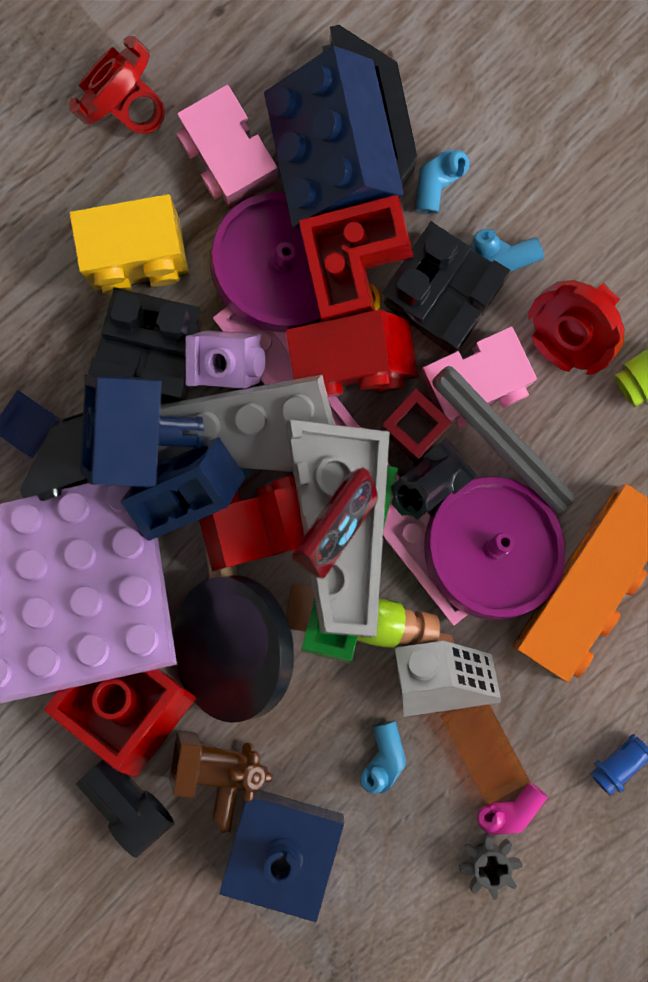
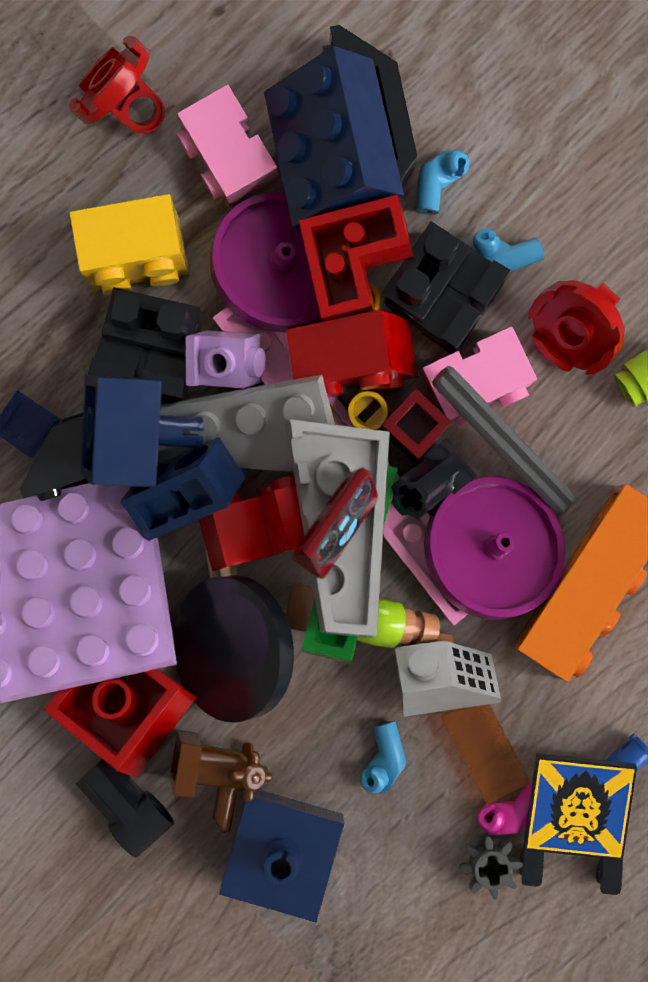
(361, 403): none -> yellow hinge
(578, 811): none -> flag

